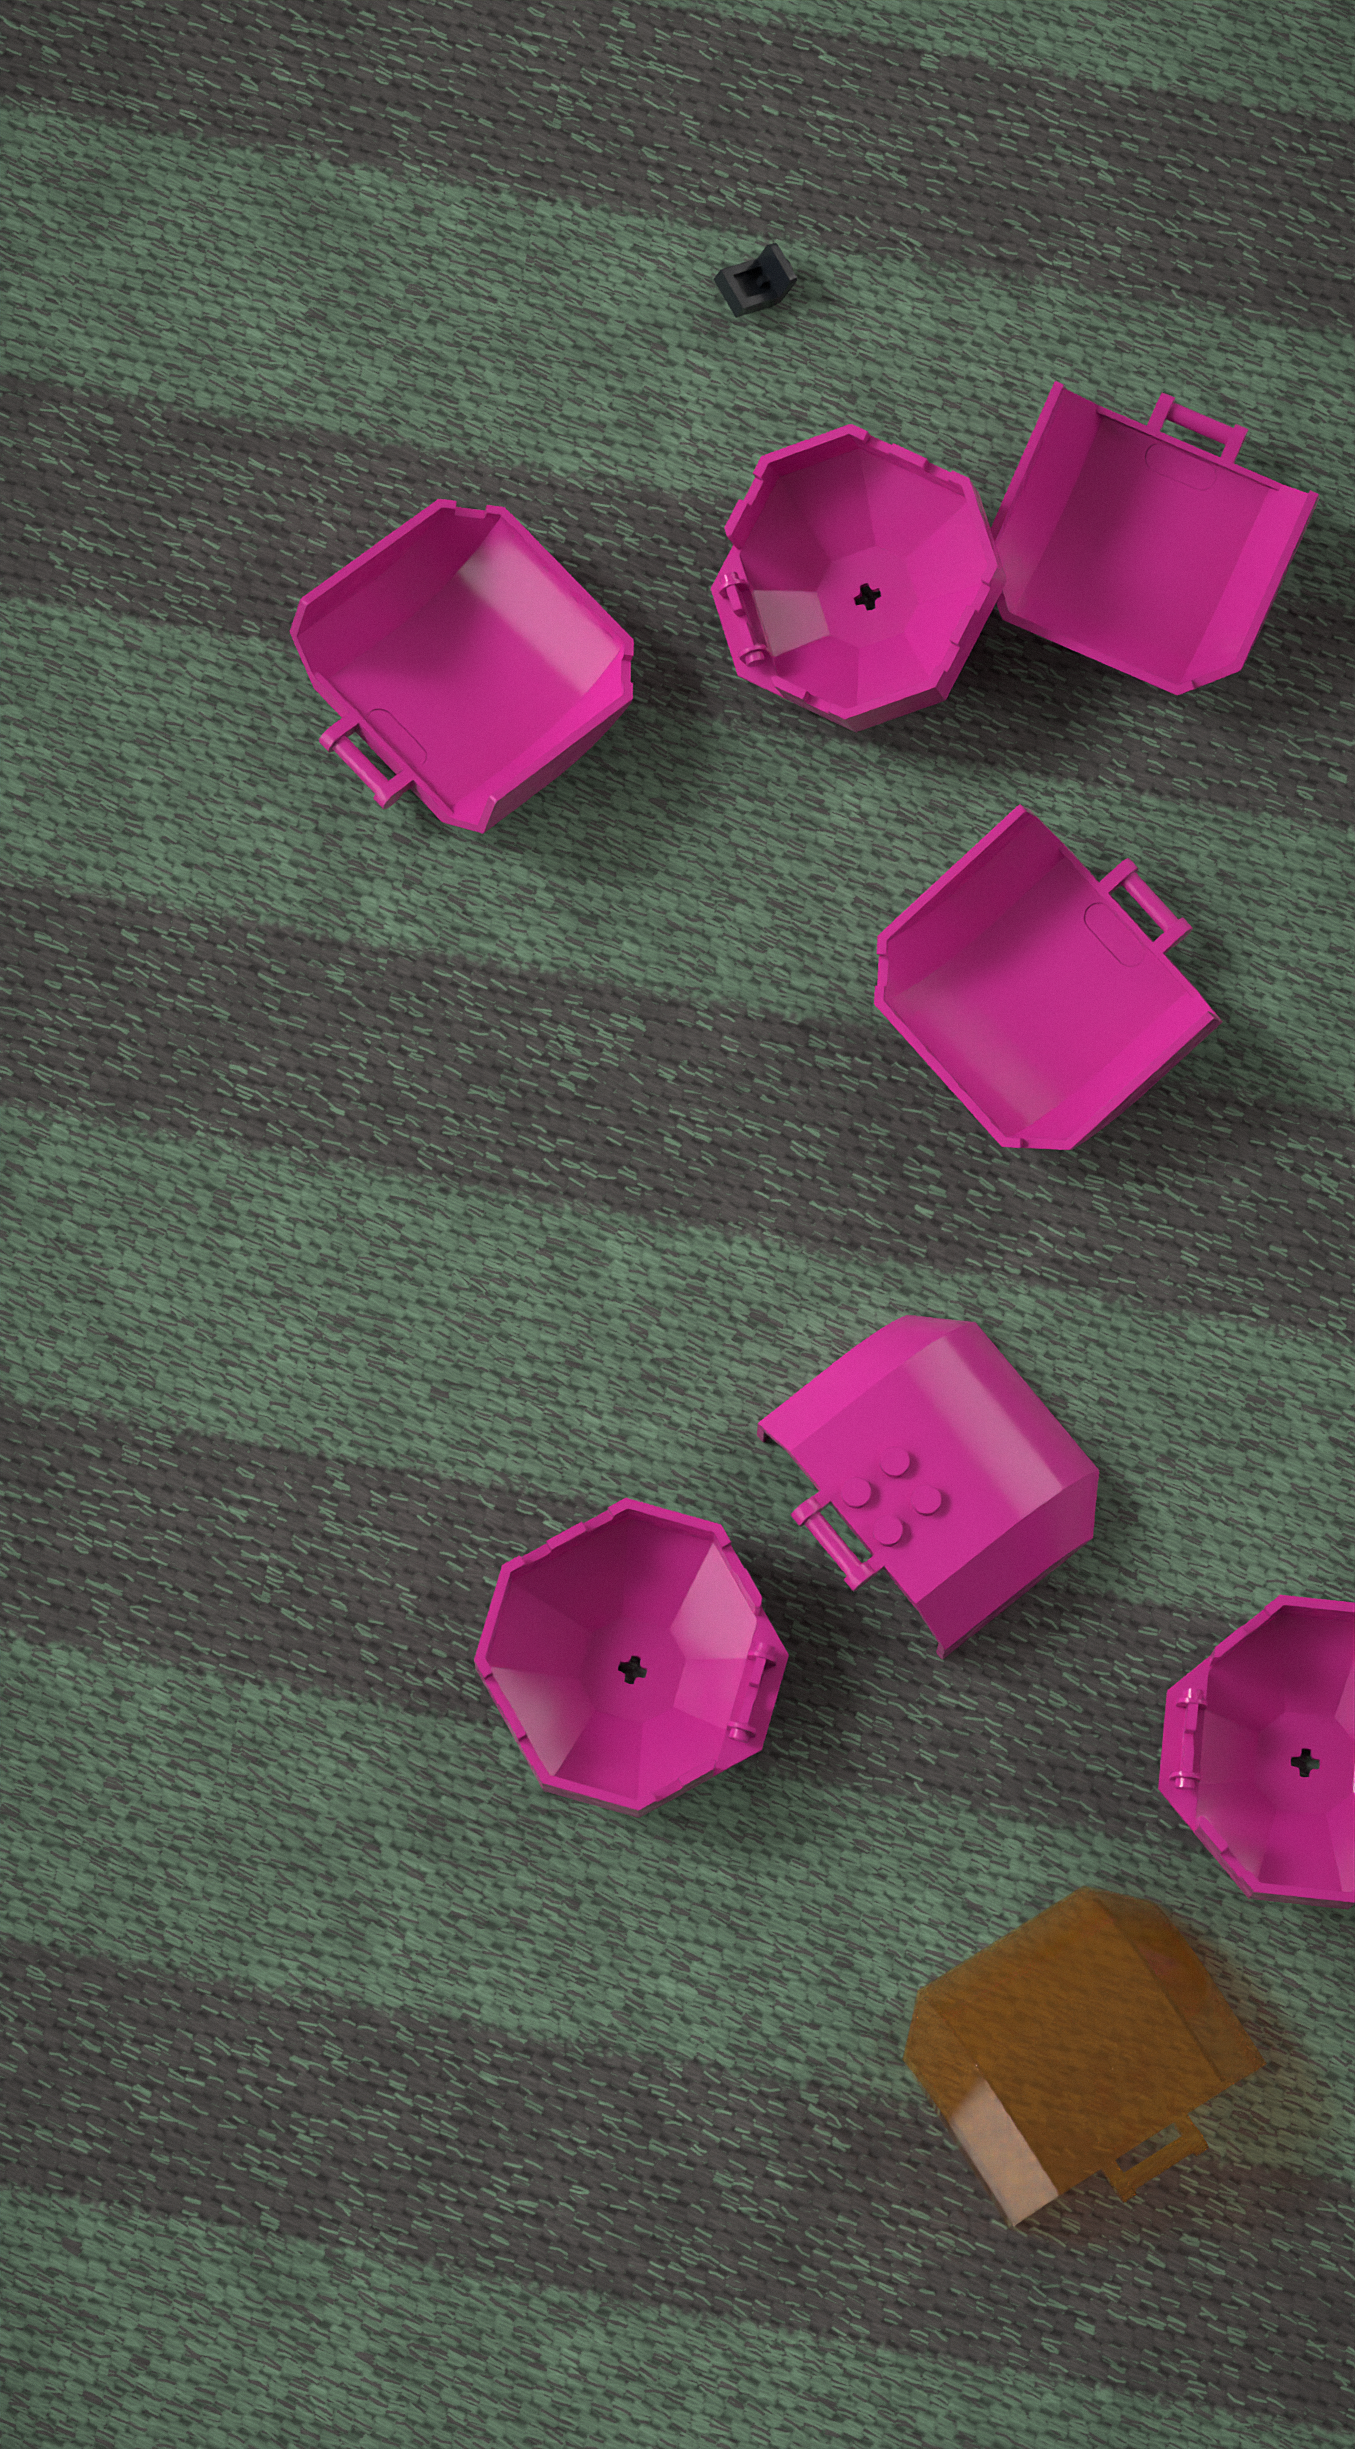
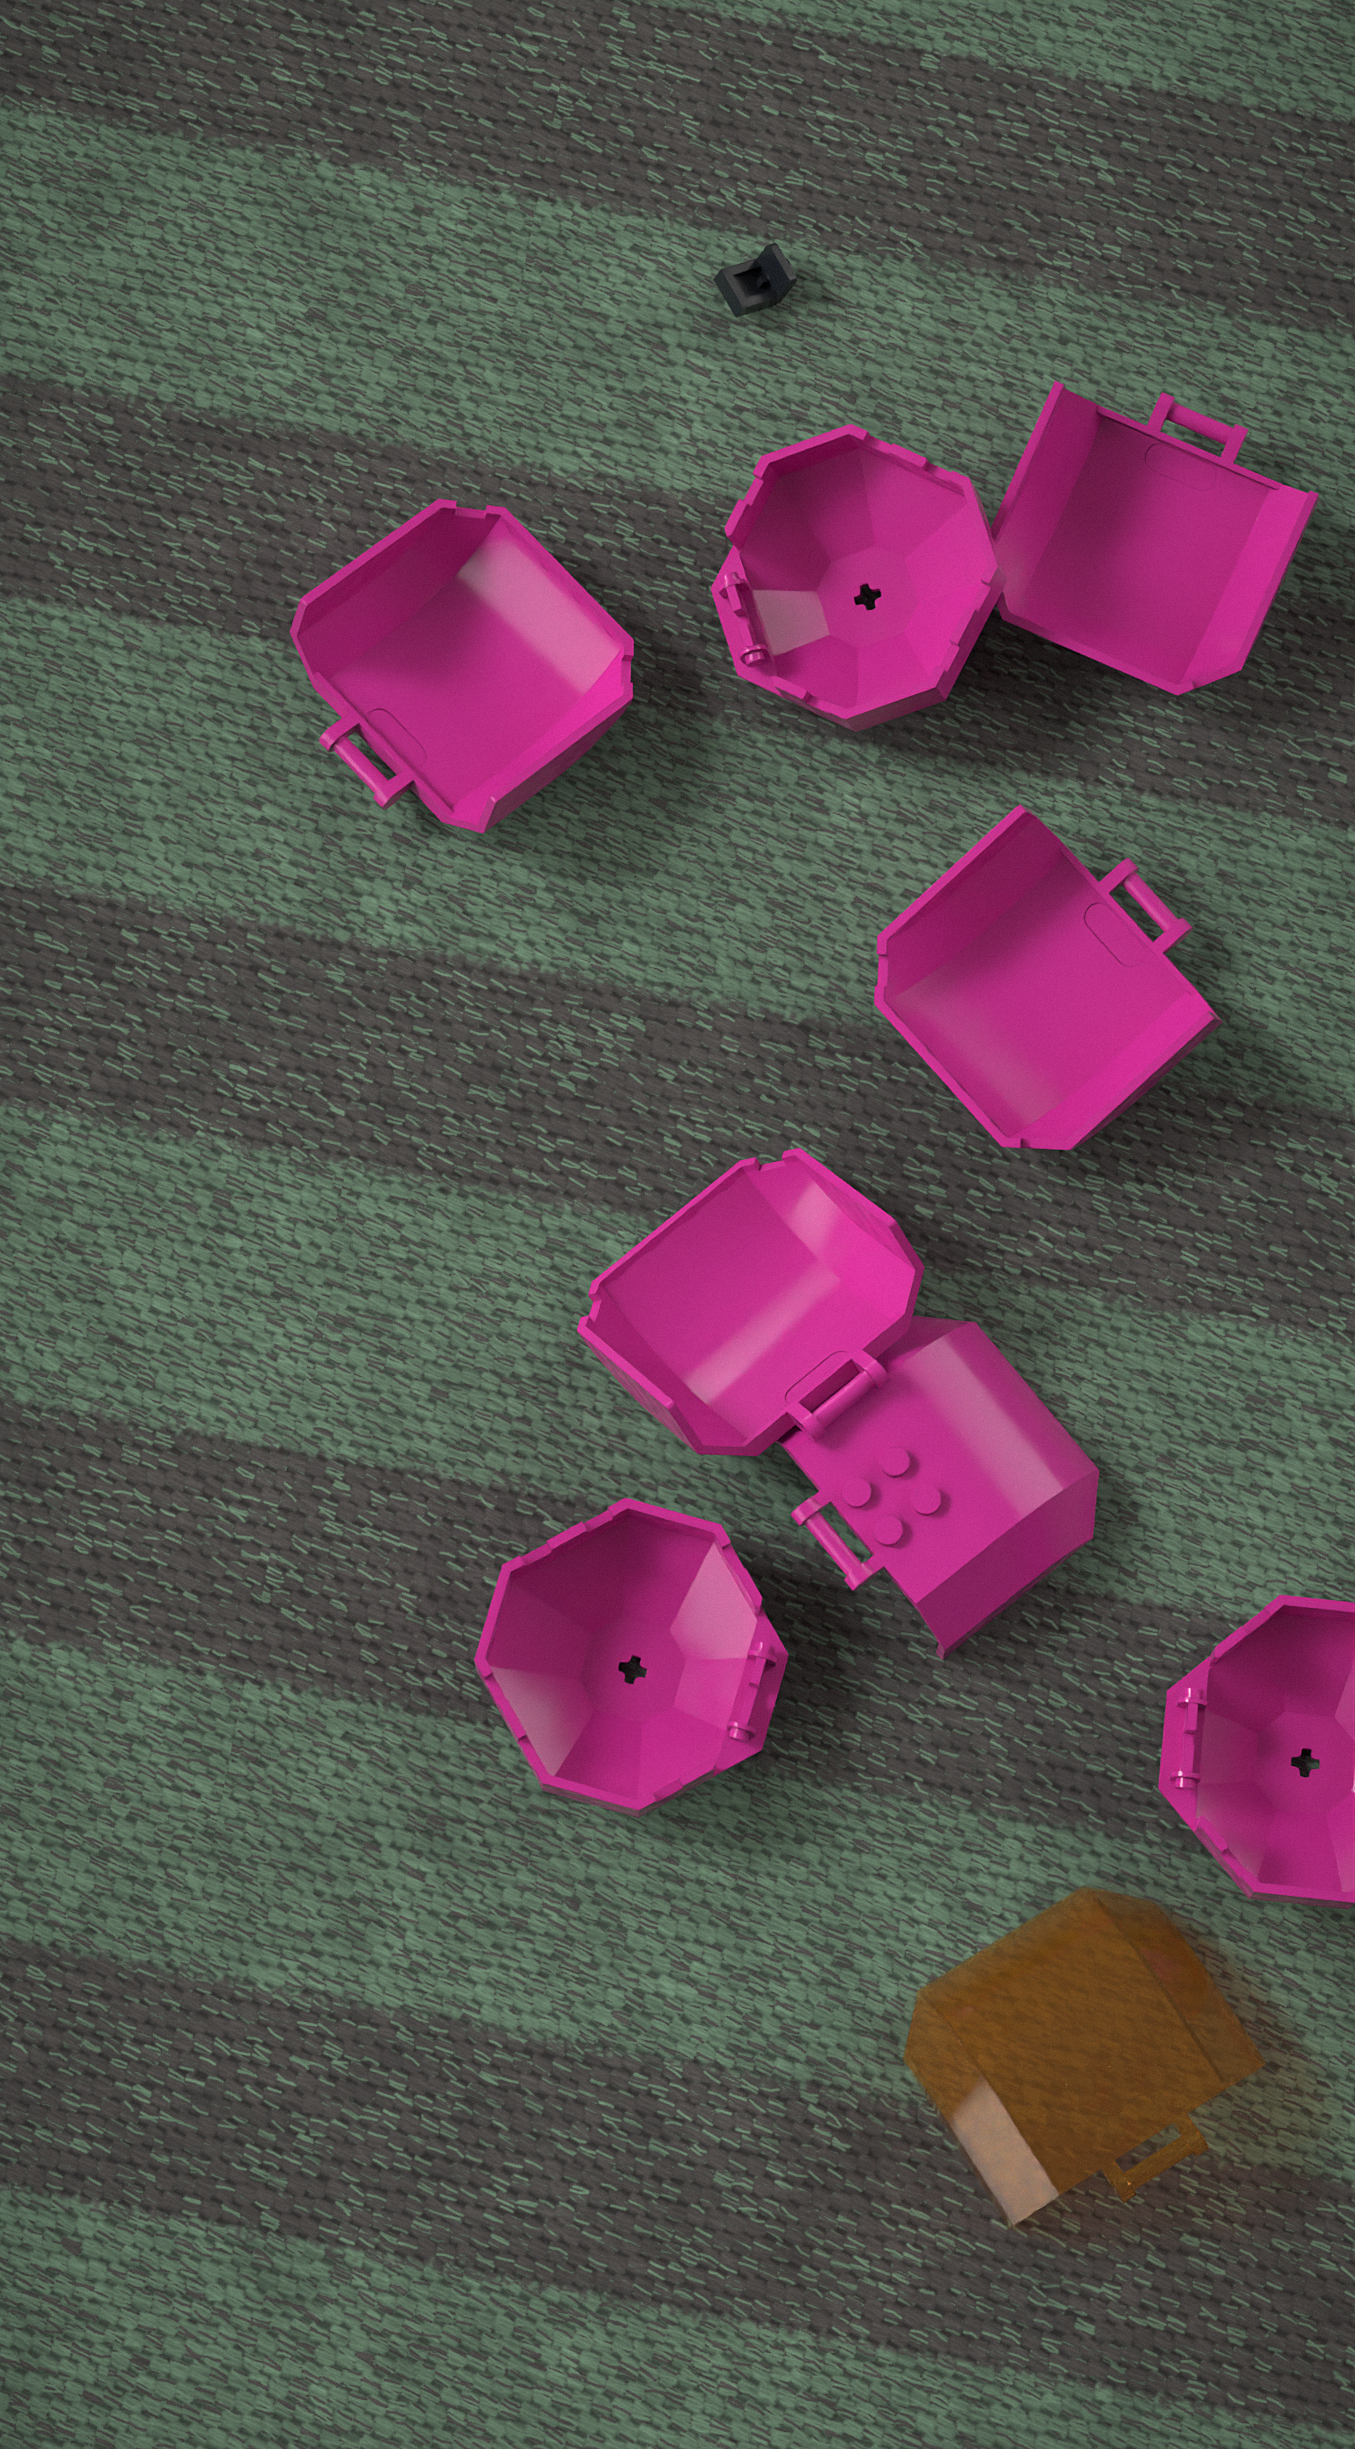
(757, 1307): none -> dark pink windscreen

